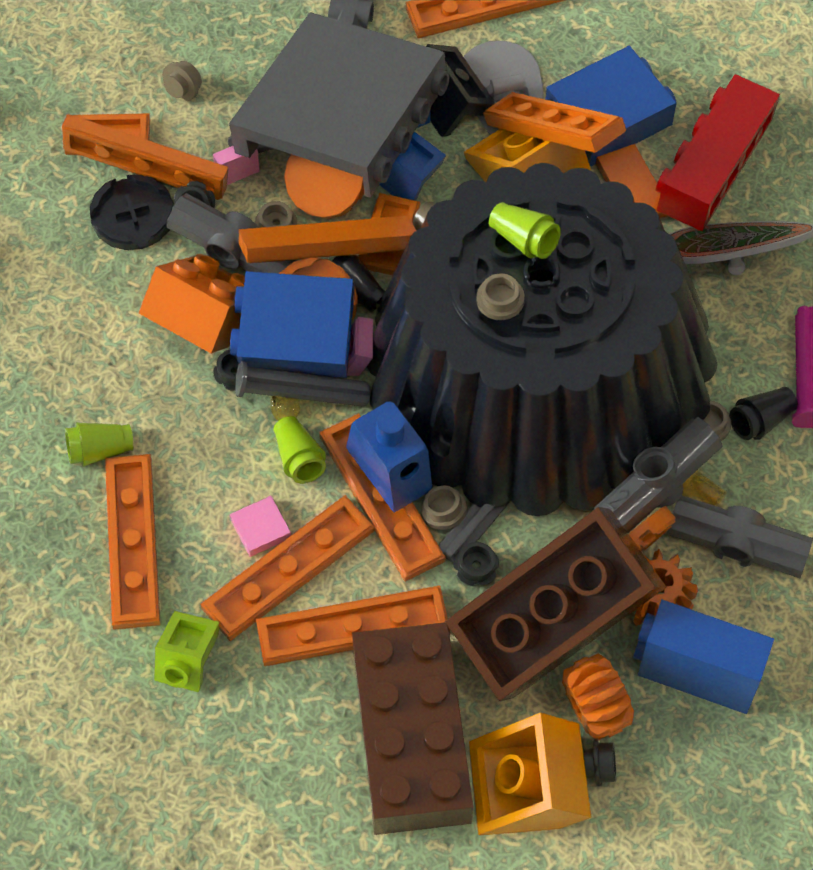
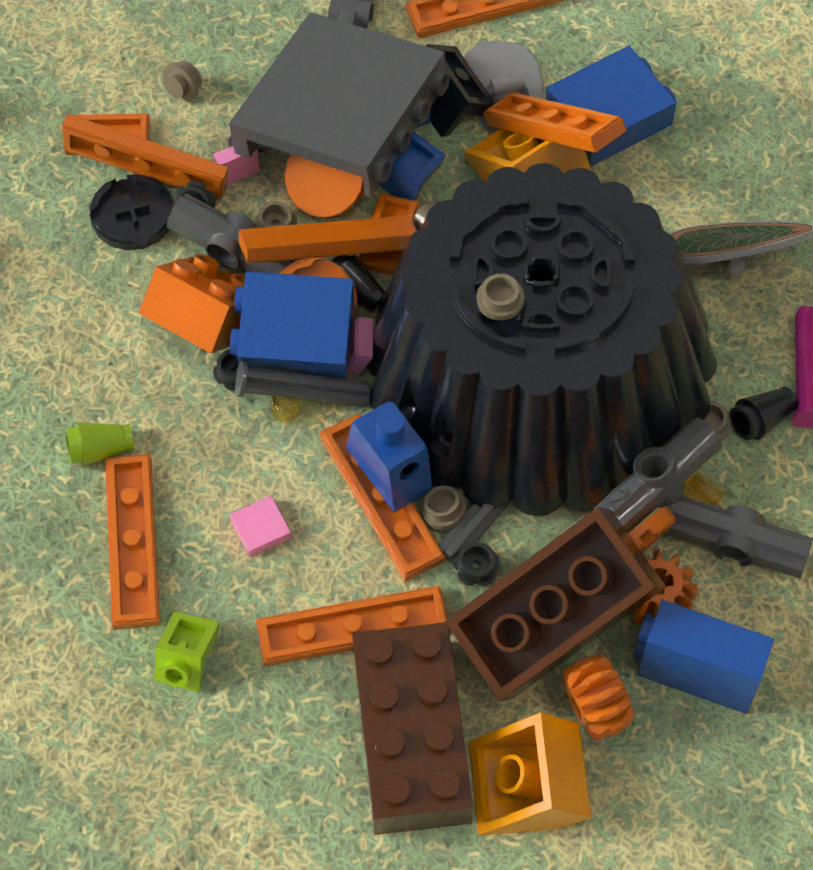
(287, 567): orange tile -> none
(299, 451): lime cone -> none
(526, 229): lime cone -> none
(600, 762): pearl dark grey plate -> none
(631, 170): orange tile -> none
(717, 152): red brick -> none

